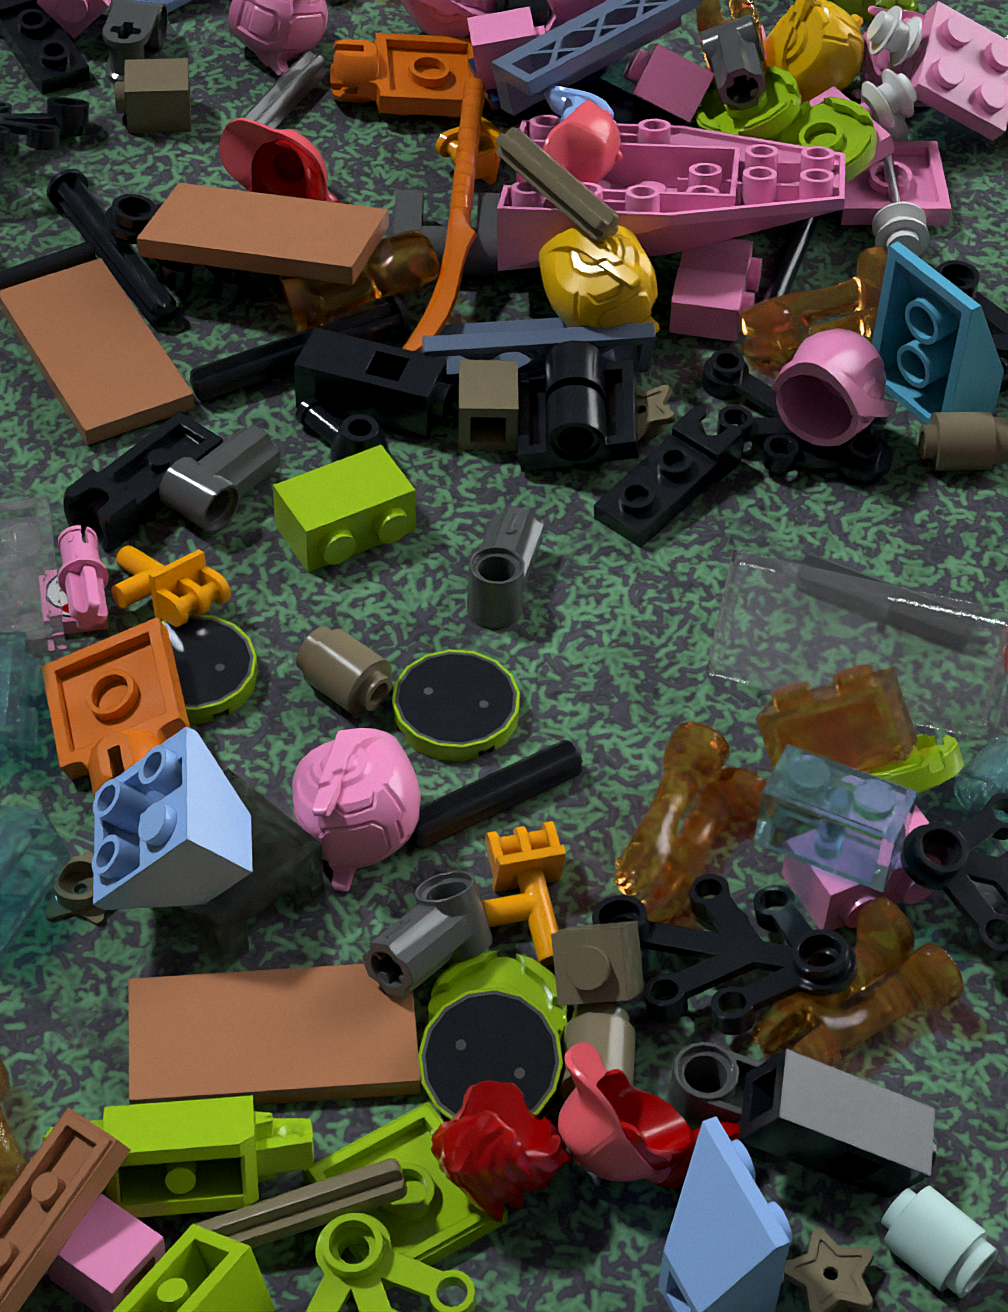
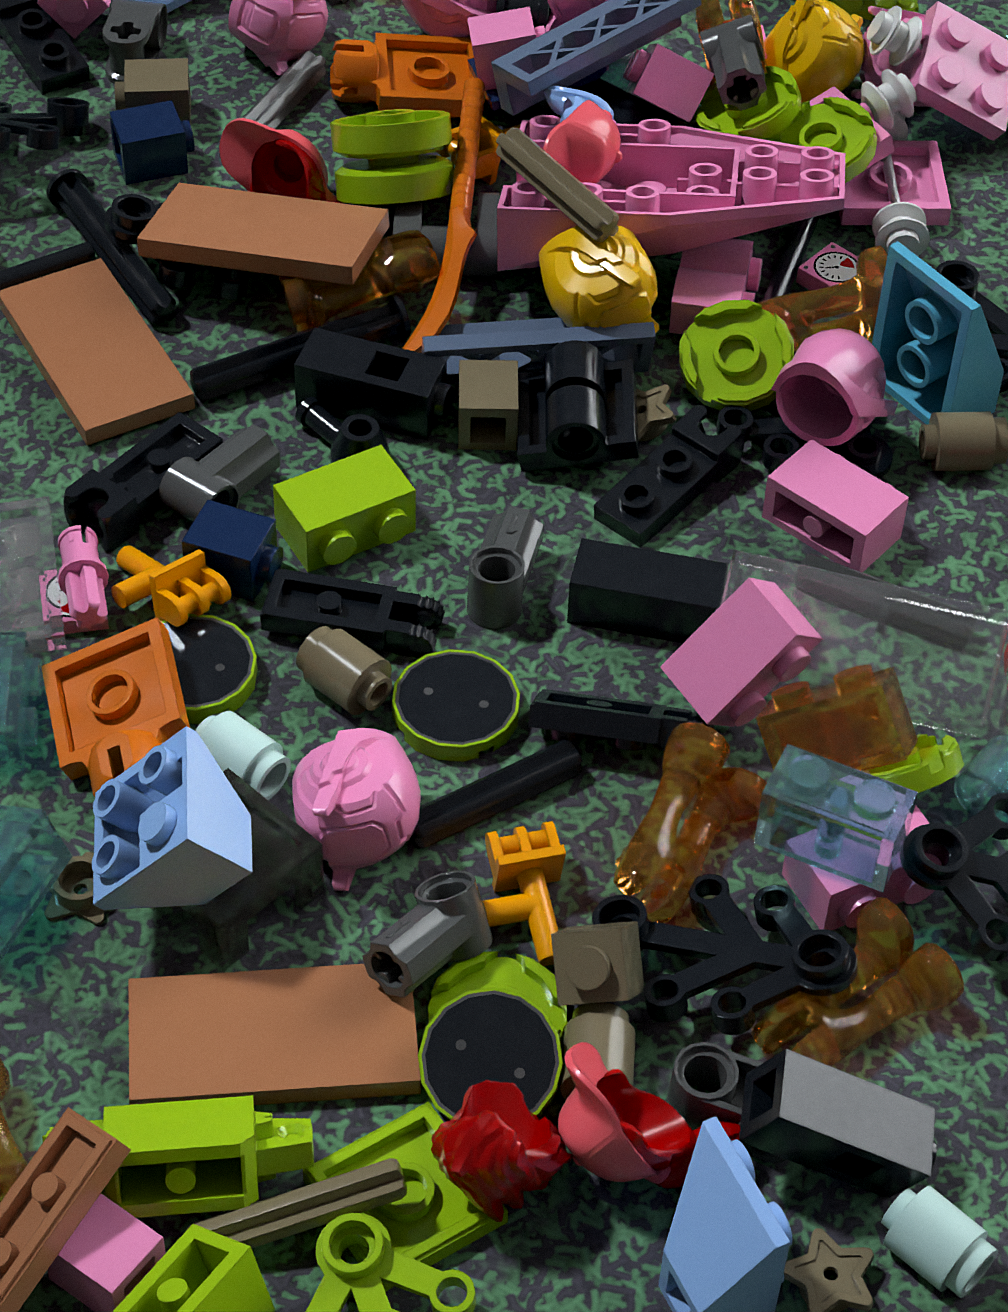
(150, 142): none -> dark blue brick
(236, 546): none -> dark blue brick
(245, 752): none -> light aqua brick
(365, 610): none -> black hinge
(391, 156): none -> lime wheel
(624, 722): none -> black hinge
(643, 590): none -> black brick
(734, 354): none -> lime tile
(742, 654): none -> bright pink brick
(827, 268): none -> tile
(834, 506): none -> bright pink brick

